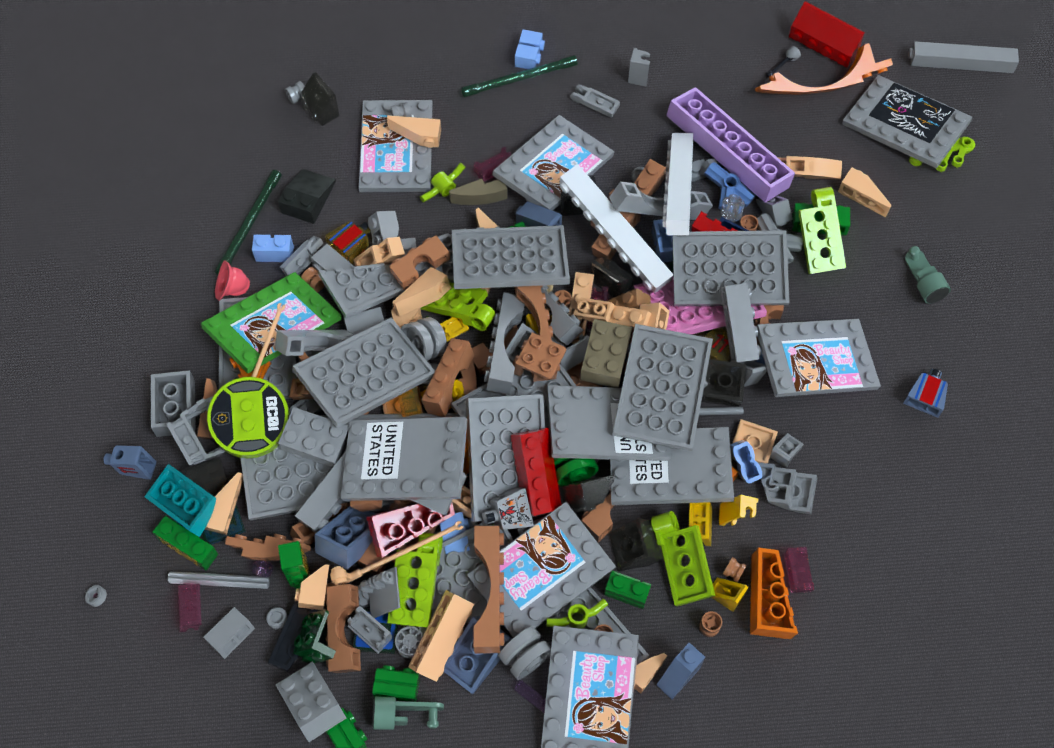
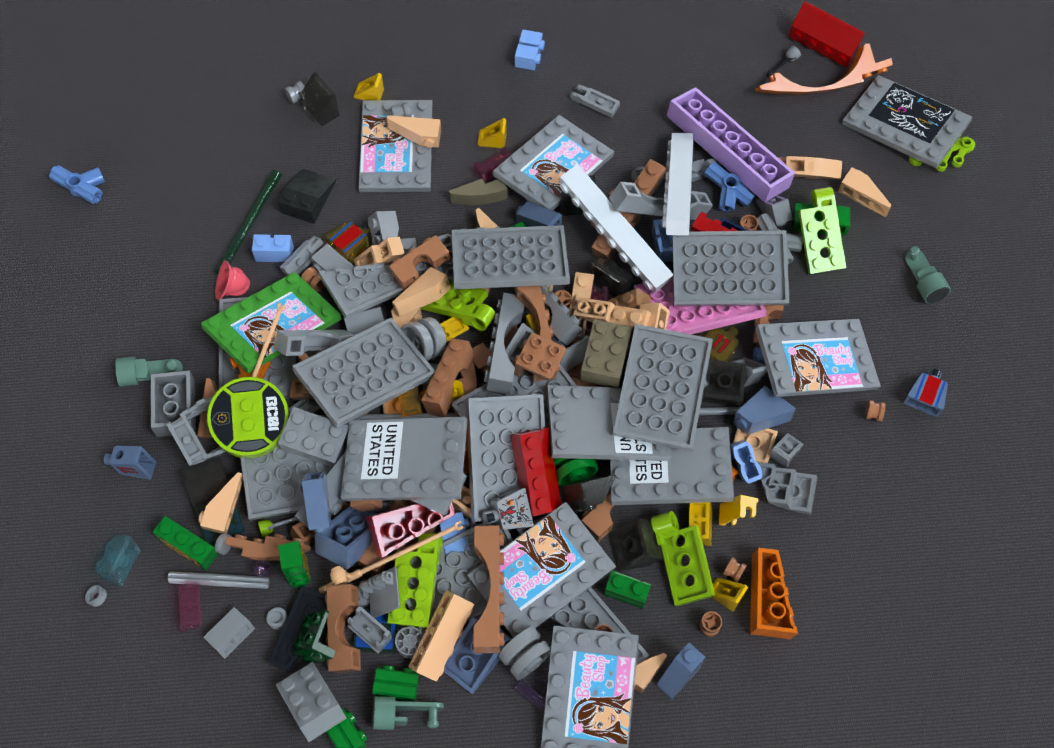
(79, 184): none -> medium blue piece
(118, 559): none -> clear light blue slope
(131, 370): none -> sand green piece
(182, 500): teal slope -> none
(220, 546): none -> light grey tile
(266, 527): none -> lime hinge
(313, 590): light nougat slope -> none
(317, 501): none -> sand blue slope
(370, 88): none -> yellow slope
(443, 183): lime piece -> none
(477, 88): clear green piece -> none
(493, 135): none -> yellow slope
(577, 608): lime piece -> none
(639, 68): light grey hinge -> none
(732, 208): clear piece -> none
(740, 323): light grey brick -> none
(763, 412): none -> sand blue slope
(798, 570): clear pink hinge -> none
(875, 410): none -> nougat wheel
(964, 57): light grey brick -> none

